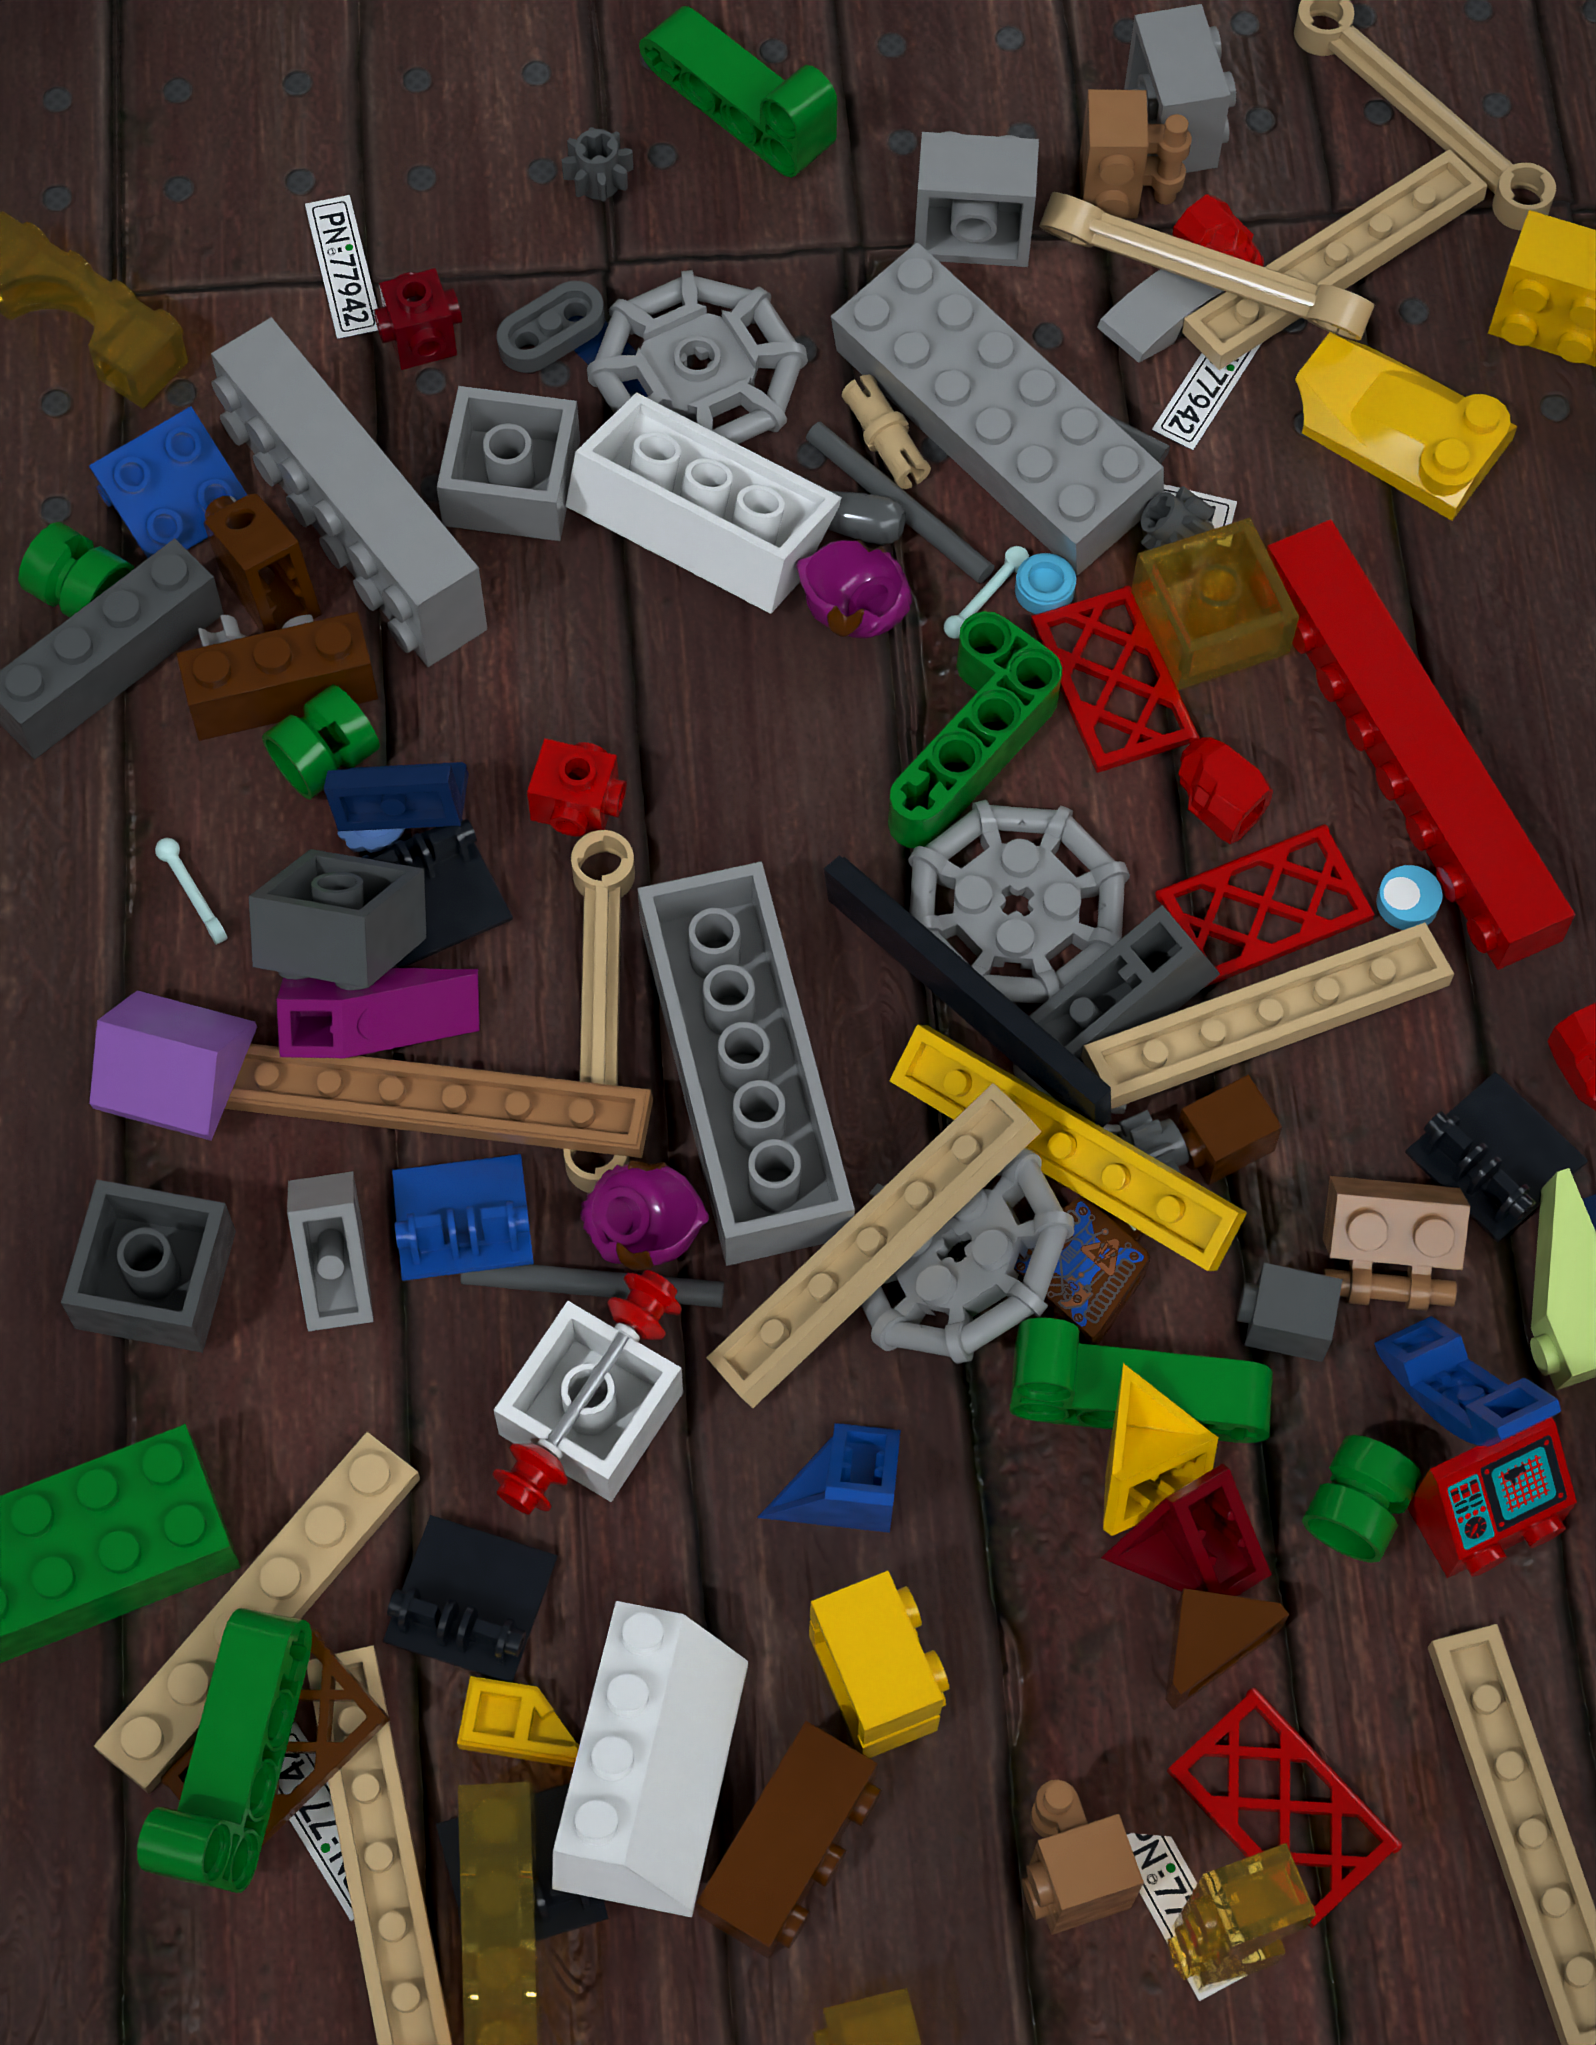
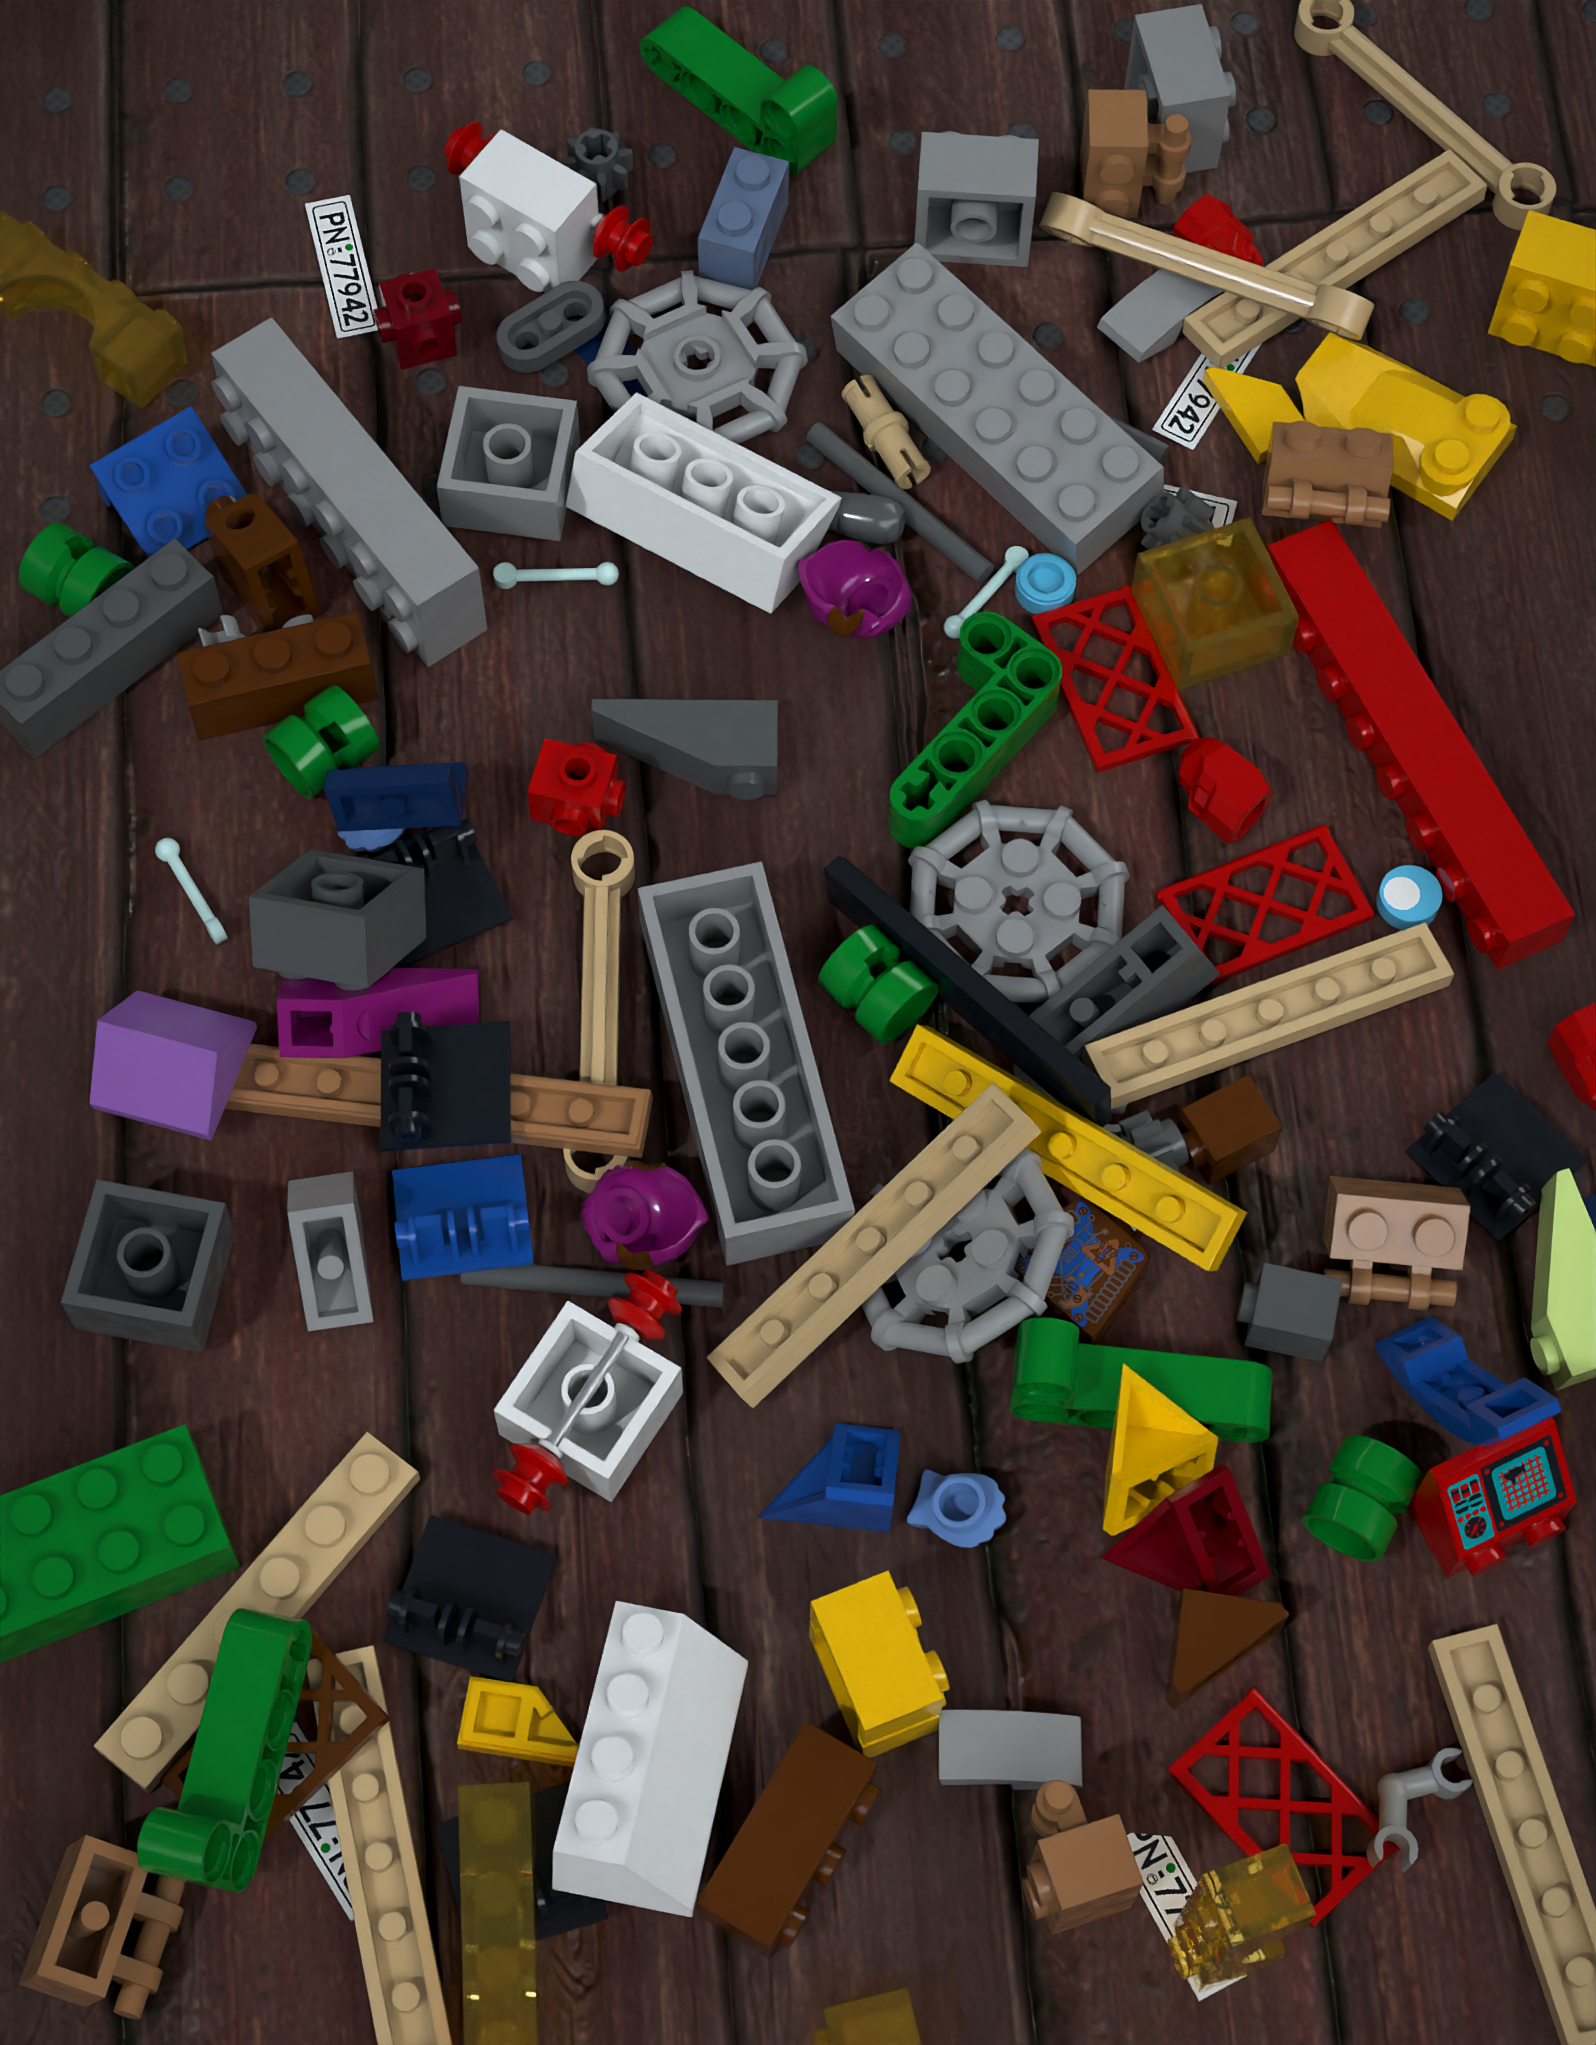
(88, 1922): none -> medium nougat brick
(444, 1084): none -> black hinge
(507, 576): none -> light aqua hinge
(537, 212): none -> white brick
(709, 743): none -> dark grey slope
(744, 219): none -> sand blue brick
(869, 976): none -> green wheel
(959, 1507): none -> medium blue animal
(1009, 1748): none -> light grey slope
(1251, 407): none -> yellow tile
(1328, 474): none -> medium nougat brick
(1393, 1793): none -> light grey arm

